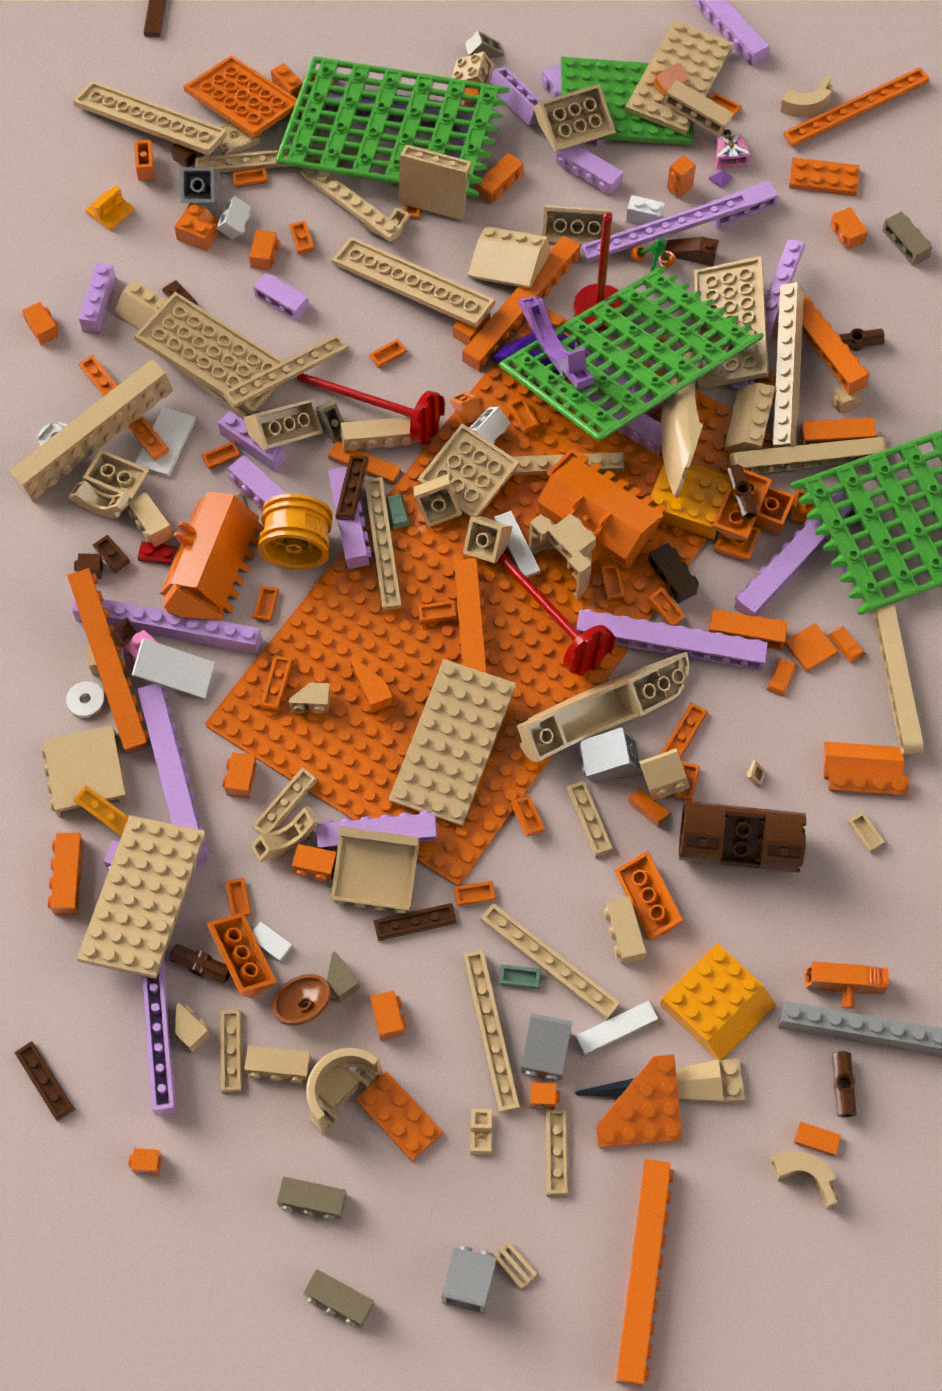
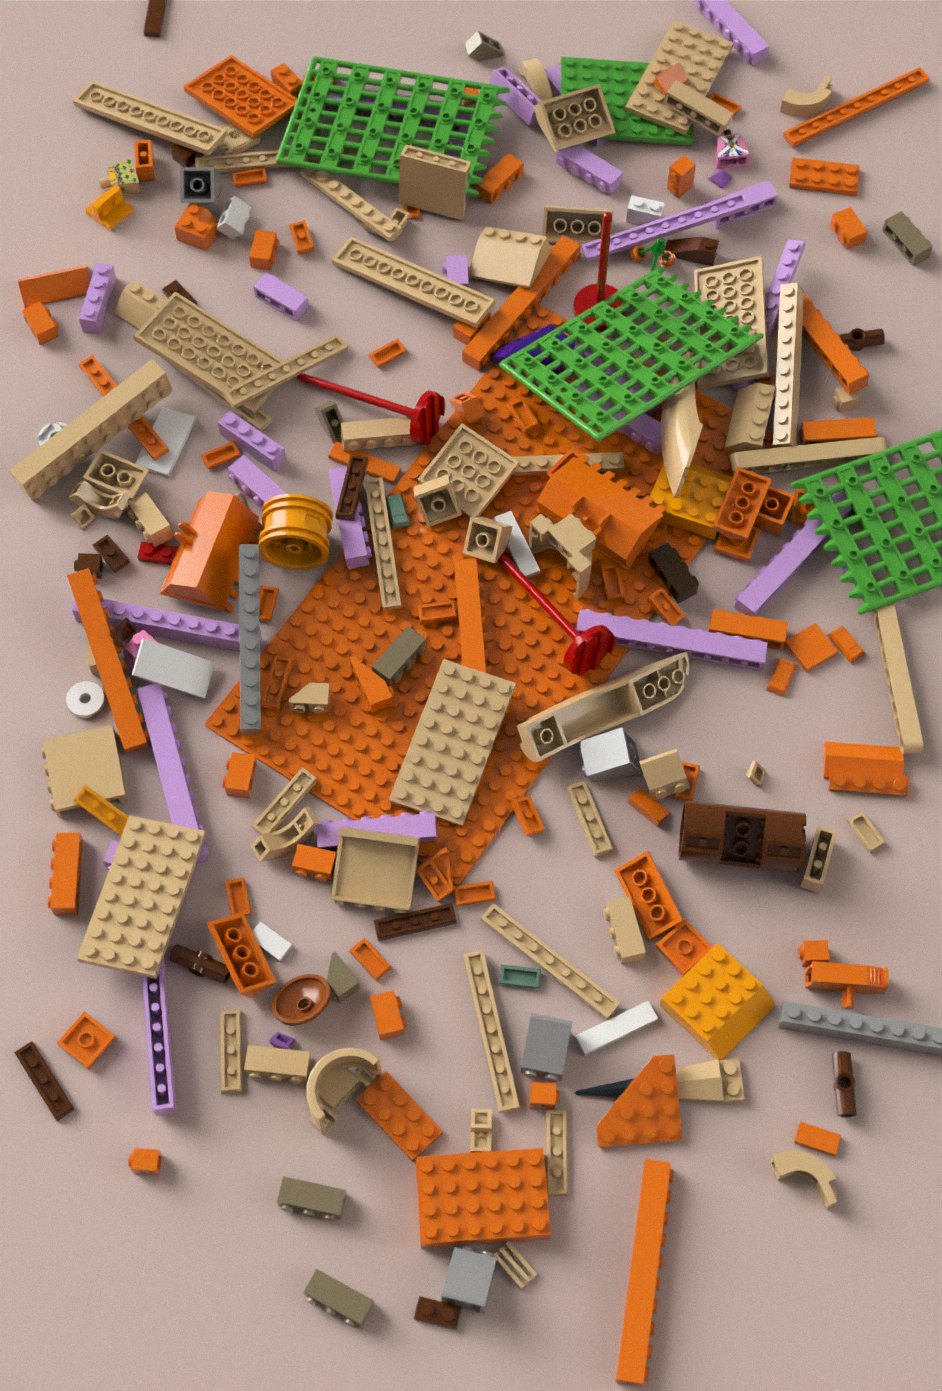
(54, 286): none -> orange slope
(82, 516): none -> tan slope
(86, 1040): none -> orange plate
(122, 175): none -> tan torso
(186, 604): orange slope -> none
(189, 1029): tan slope -> none
(249, 640): none -> light grey brick
(281, 1041): none -> medium lavender slope
(284, 424): tan slope -> none
(370, 959): none -> orange tile
(400, 656): none -> dark tan brick
(437, 1313): none -> reddish brown plate
(438, 875): none -> orange wing
(456, 269): none -> lavender brick
(474, 67): tan bracket -> none
(482, 1198): none -> orange brick
(491, 424): white brick -> none
(536, 78): none -> tan arch
(567, 363): medium lavender slope -> none
(683, 947): none -> orange plate
(686, 729): orange tile -> none
(743, 500): reddish brown piece -> none
(813, 951): none -> orange brick
(818, 859): none -> tan brick

